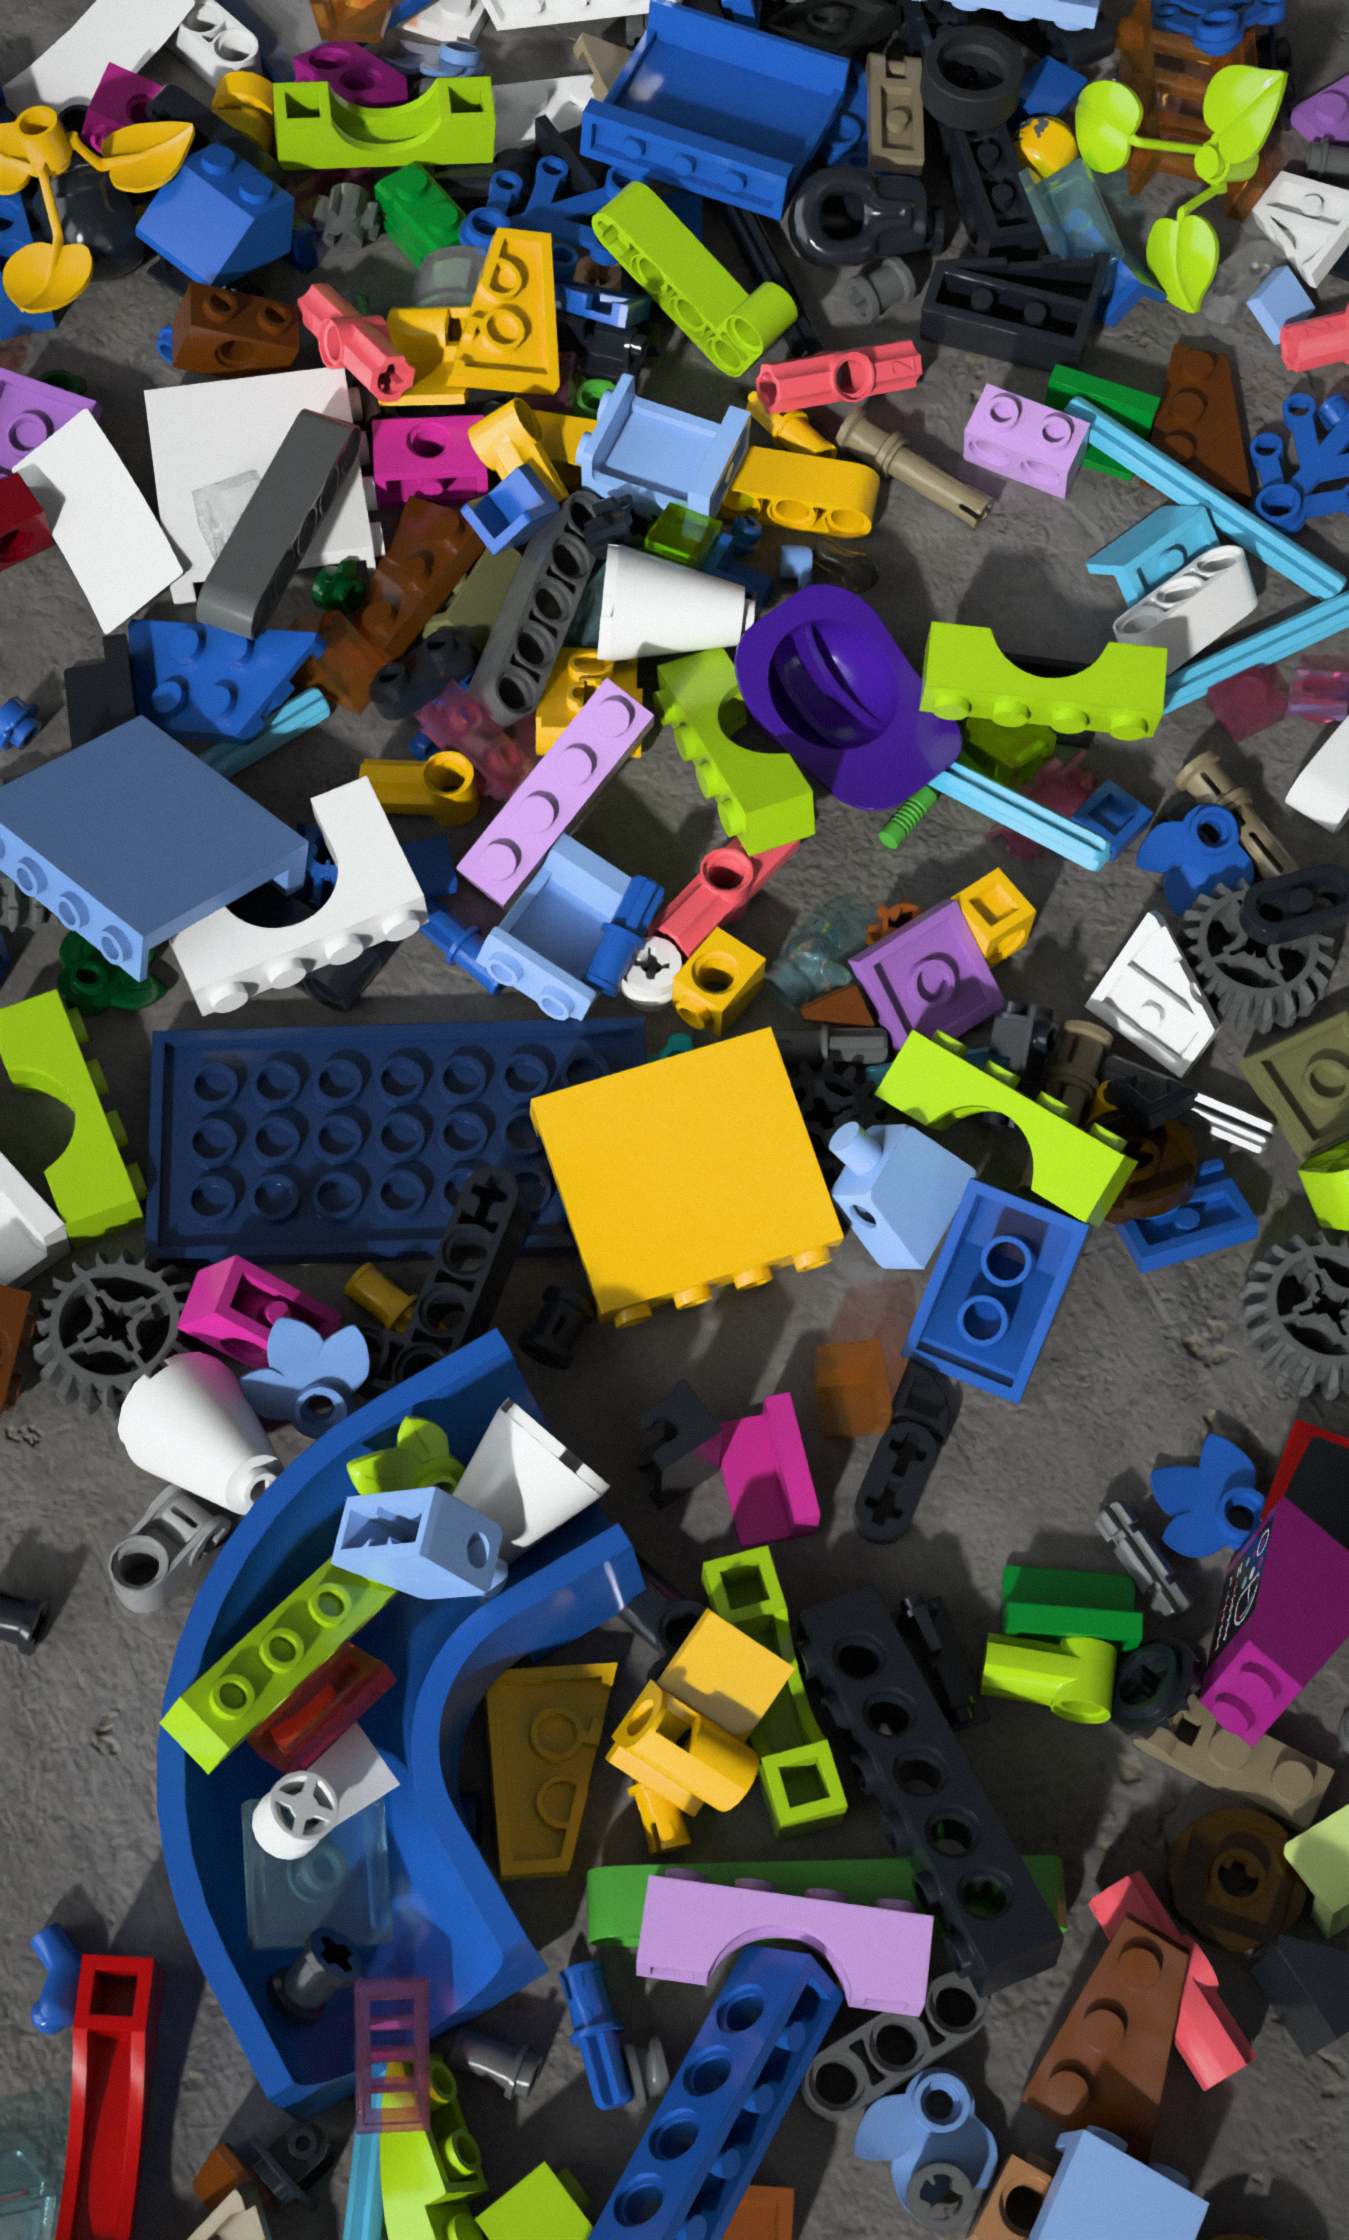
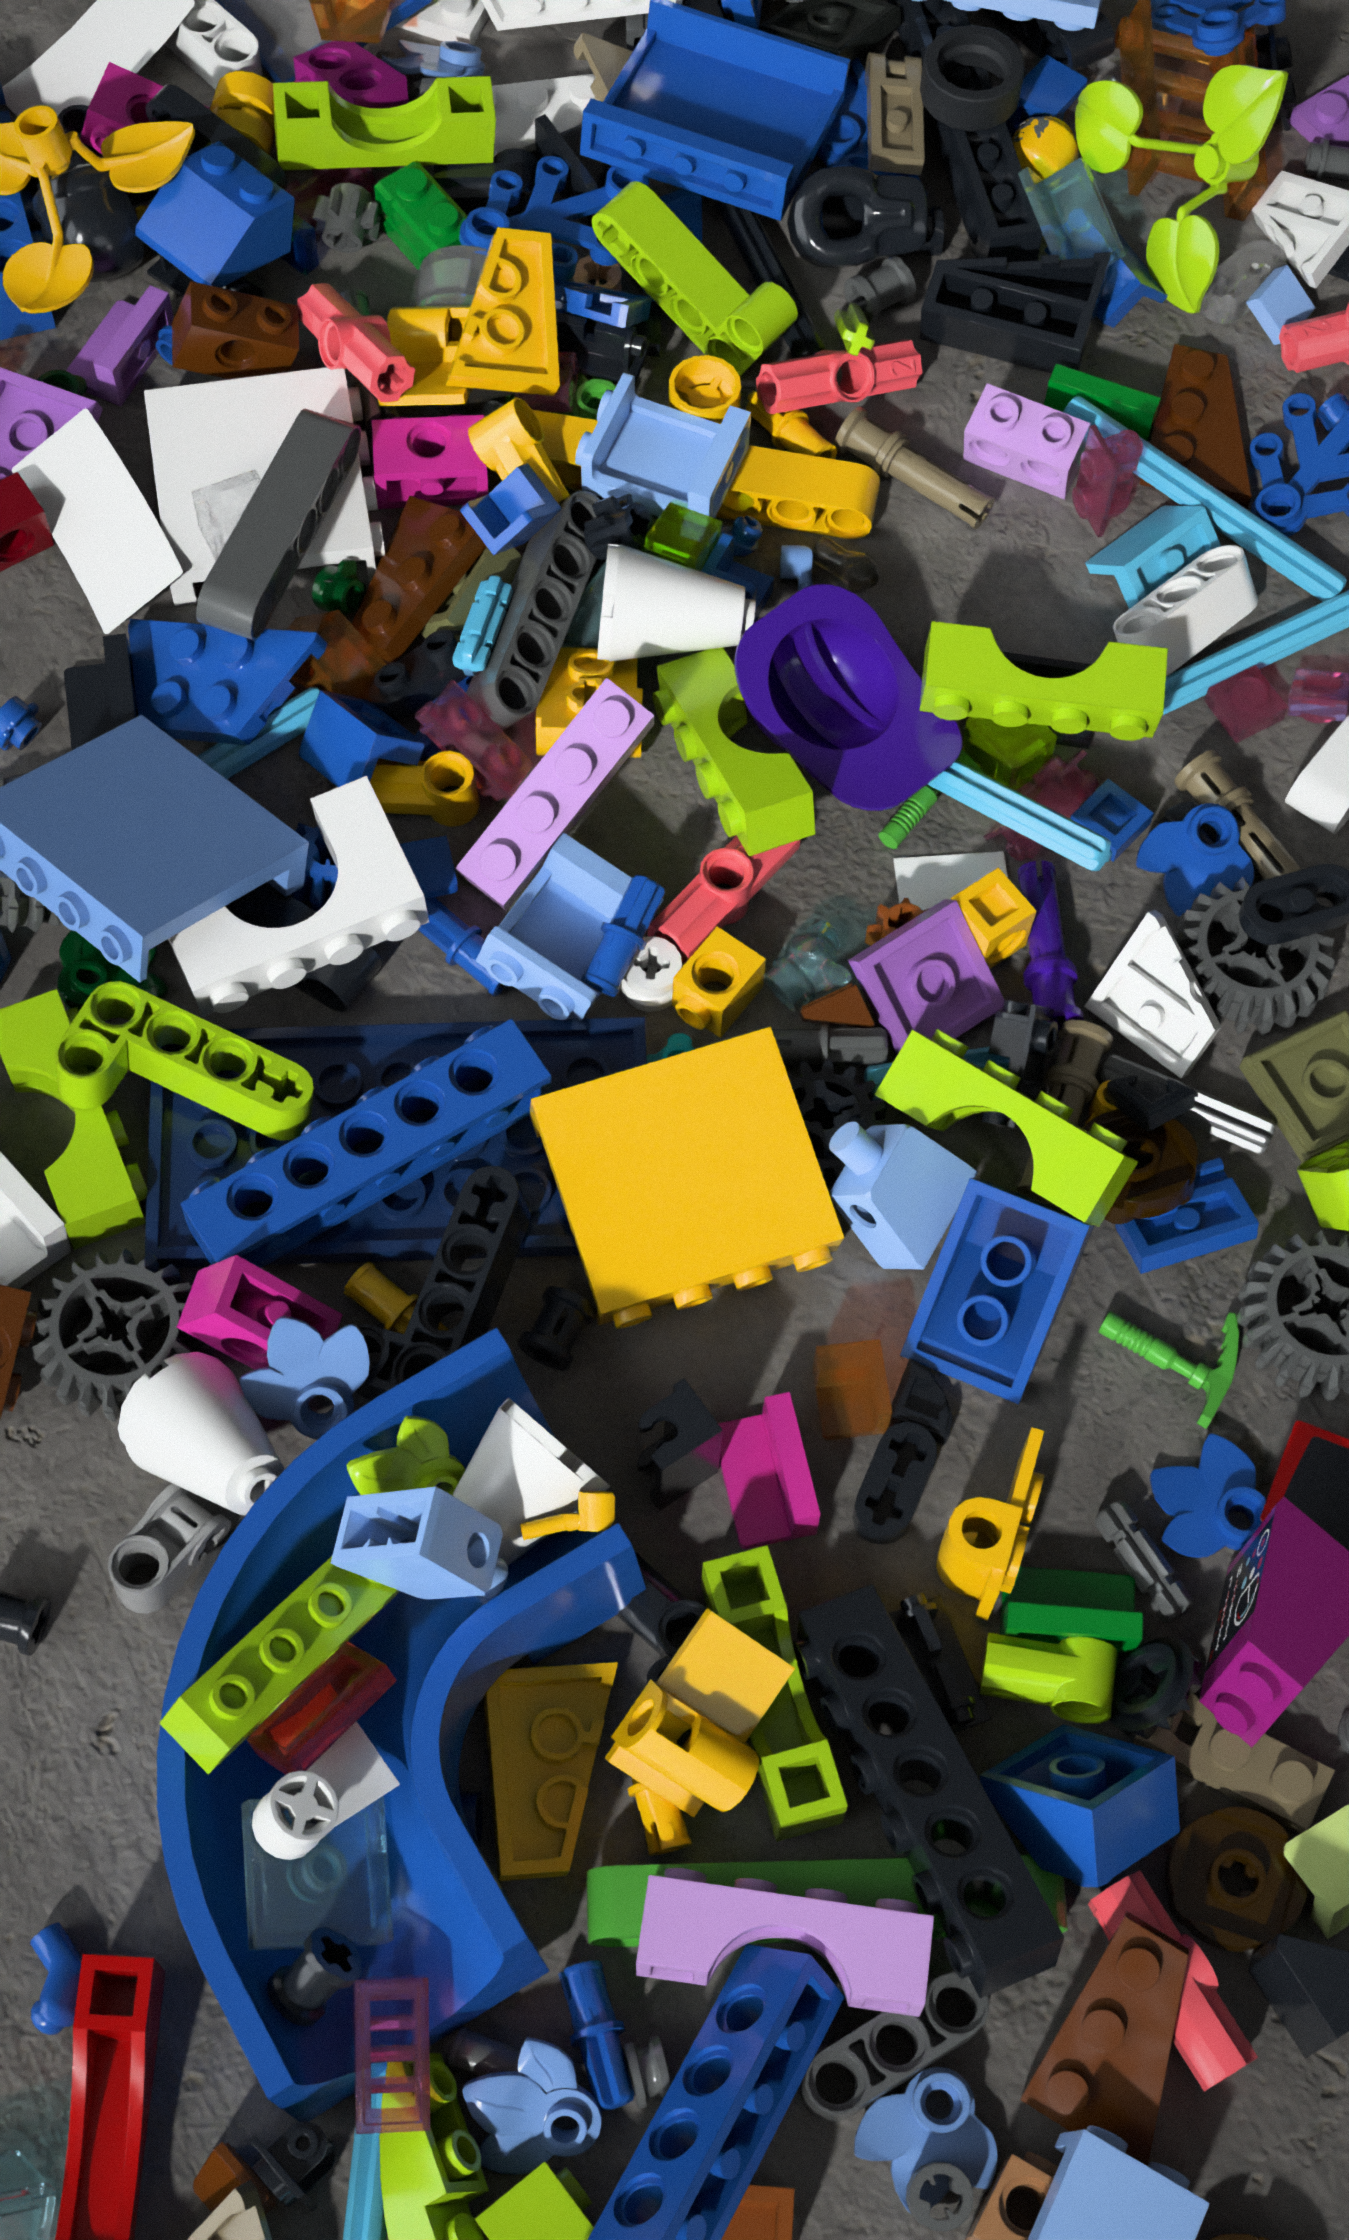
(123, 346): none -> medium lavender panel
(267, 1097): none -> lime beam
(351, 735): none -> blue panel
(360, 1180): none -> blue brick
(482, 625): none -> medium azure axle
(521, 2109): none -> medium blue plate
(594, 1514): none -> yellow hand
(704, 387): none -> yellow wheel
(854, 329): none -> lime axle
(940, 877): none -> white sticker
(985, 1539): none -> yellow piece
(1050, 972): none -> dark purple pin
(1086, 1802): none -> blue slope
(1106, 476): none -> clear pink hinge
(1165, 1356): none -> bright green piece

